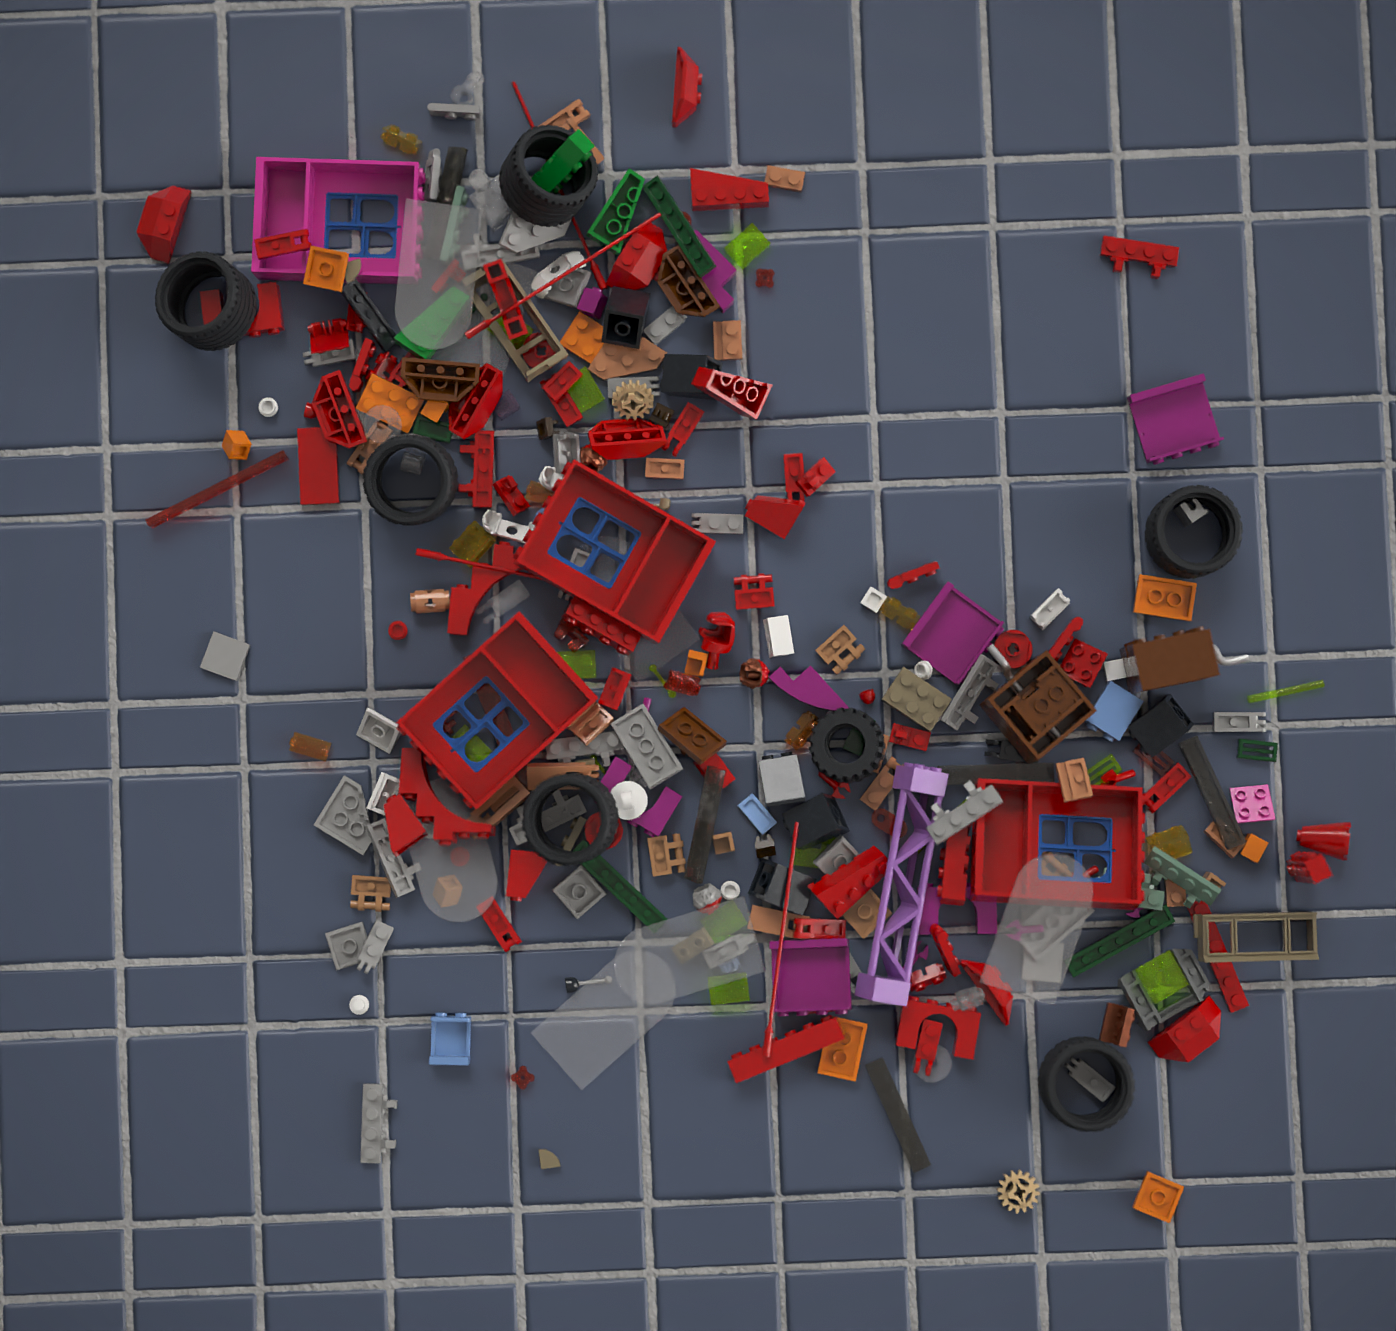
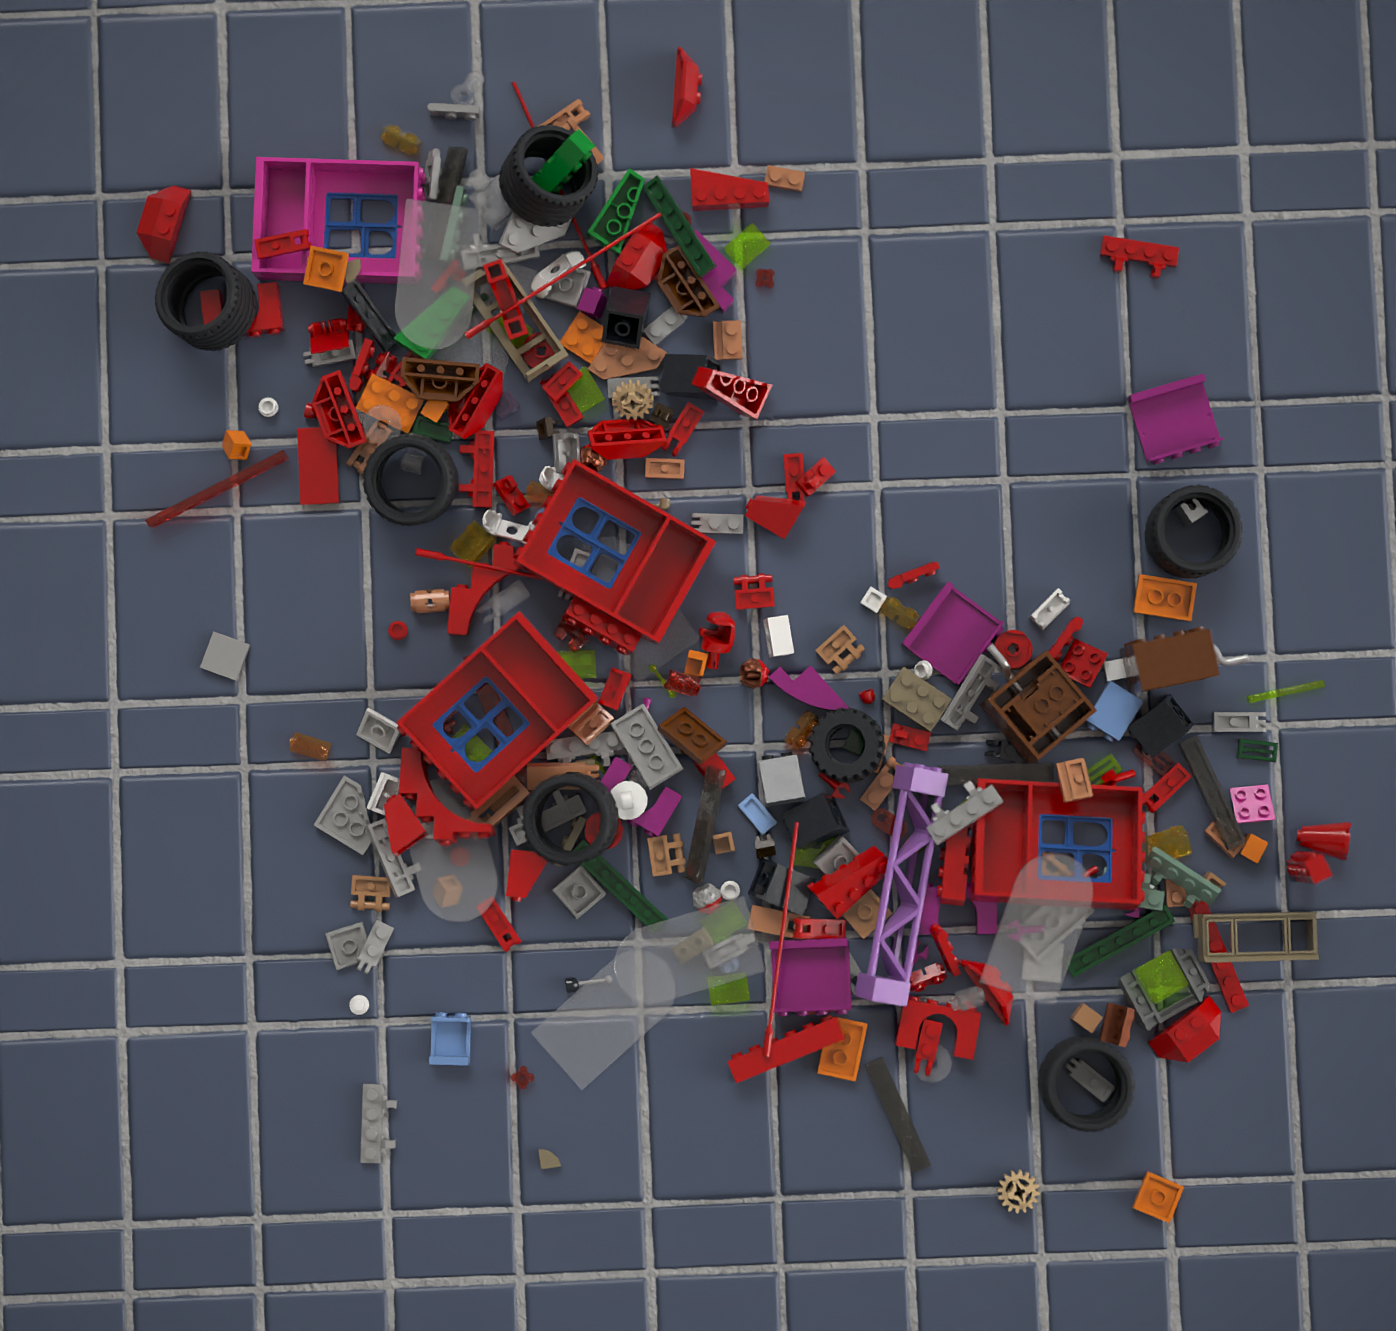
(1086, 1017): none -> medium nougat panel

